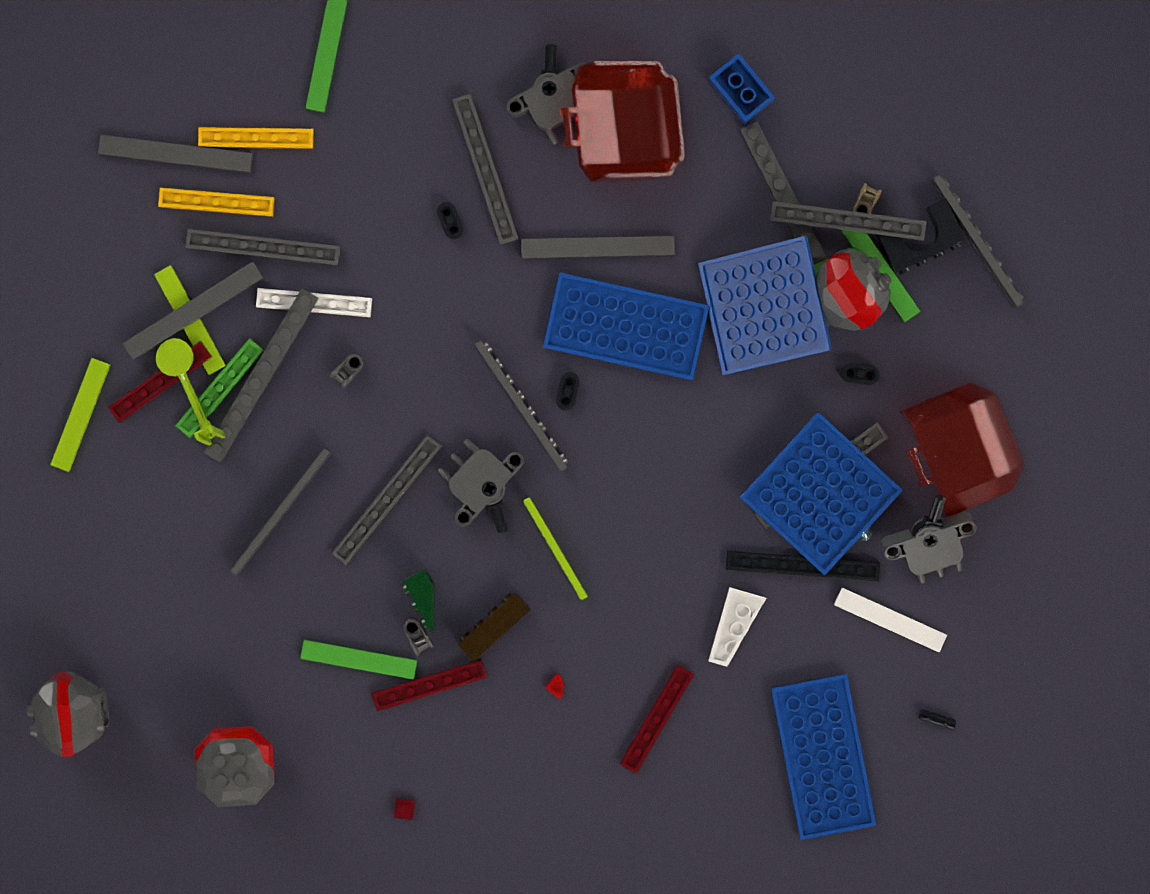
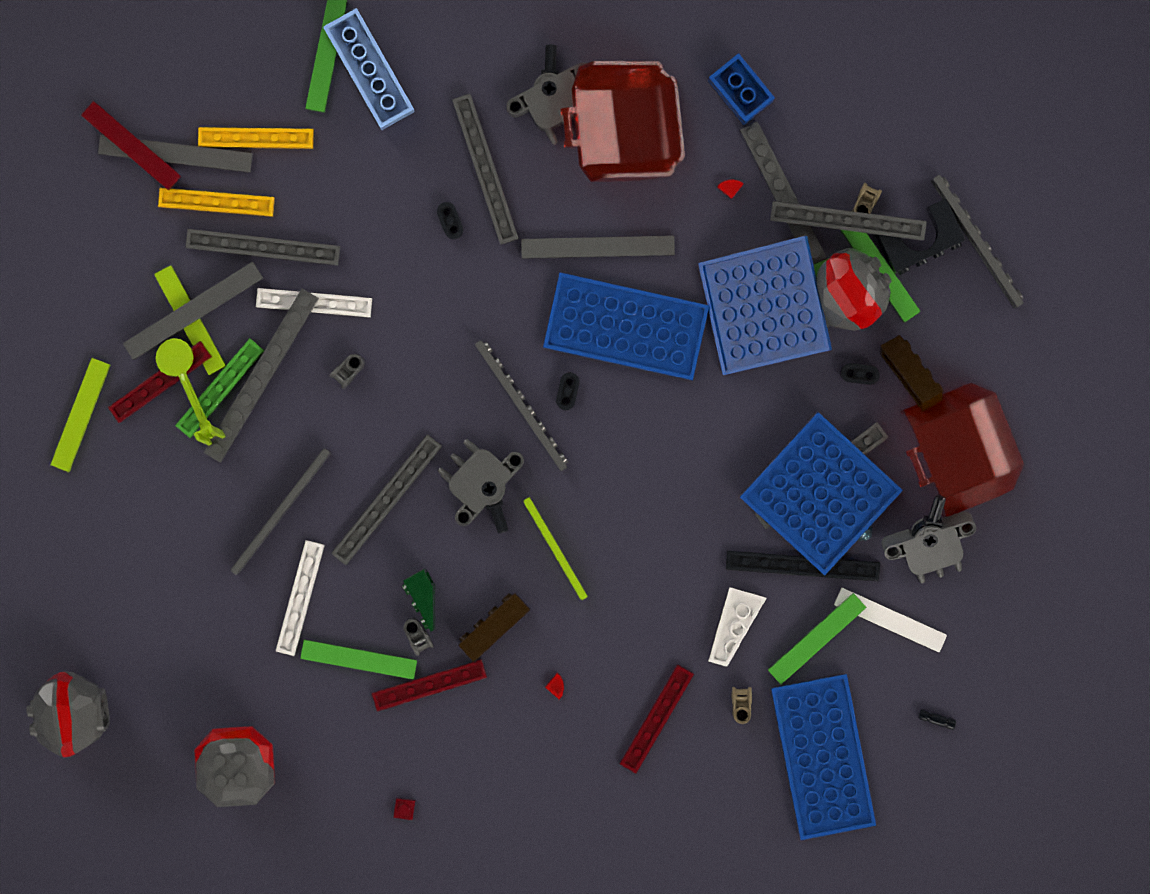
(131, 145): none -> dark red tile
(300, 598): none -> white tile
(369, 69): none -> light blue brick
(730, 187): none -> red tile
(741, 702): none -> dark tan piece
(817, 638): none -> bright green tile
(911, 372): none -> dark brown brick

